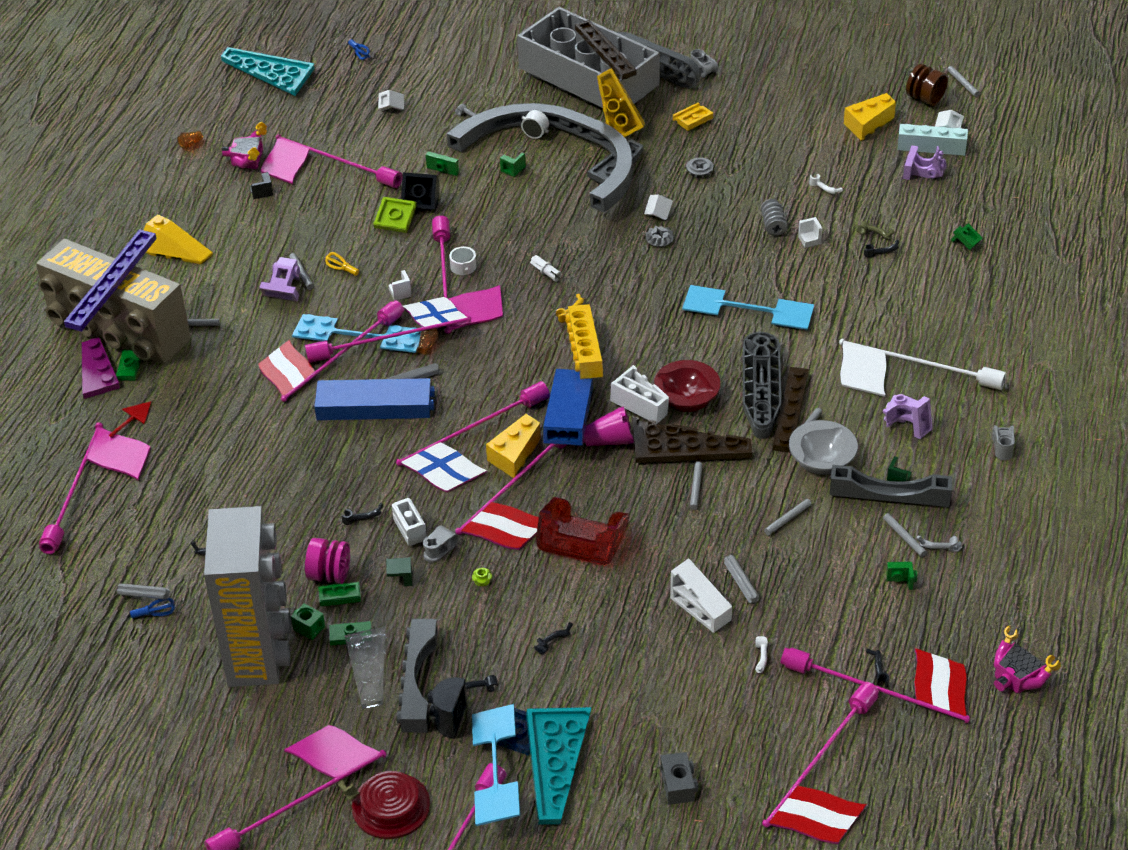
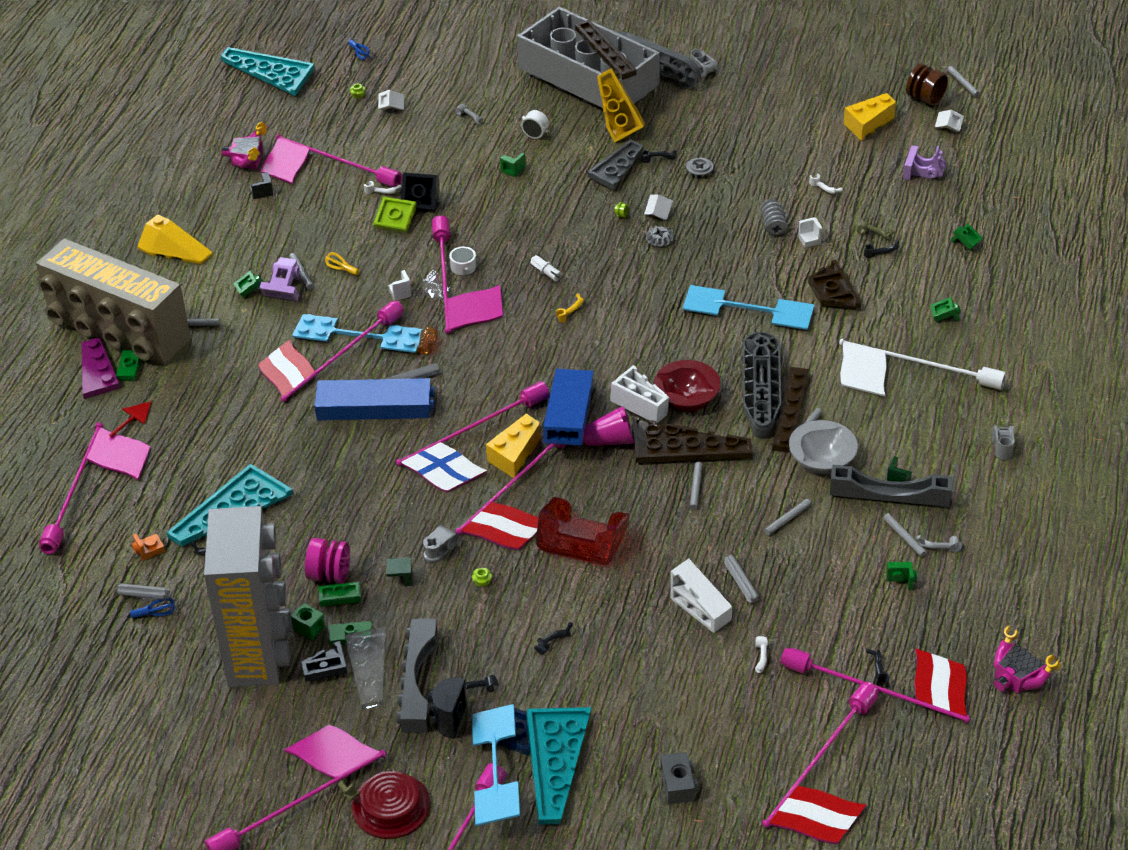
(110, 280): dark purple plate -> none
(148, 546): none -> orange bracket
(188, 139): clear orange cone -> none
(246, 489): none -> teal wing
(248, 283): none -> green bracket
(324, 664): none -> black wing
(349, 517): black piece -> none
(357, 90): none -> lime plate
(370, 189): none -> white piece
(409, 521): white brick -> none
(427, 314): flag -> none
(432, 286): none -> clear panel
(442, 163): green plate -> none
(508, 116): dark grey arch -> none
(584, 341): yellow brick -> none
(621, 210): none -> lime plate
(645, 157): none -> black piece
(693, 116): yellow plate -> none
(833, 287): none -> dark brown wing
(905, 409): lavender tile -> none
(927, 138): light aqua slope -> none
(945, 309): none -> green bracket

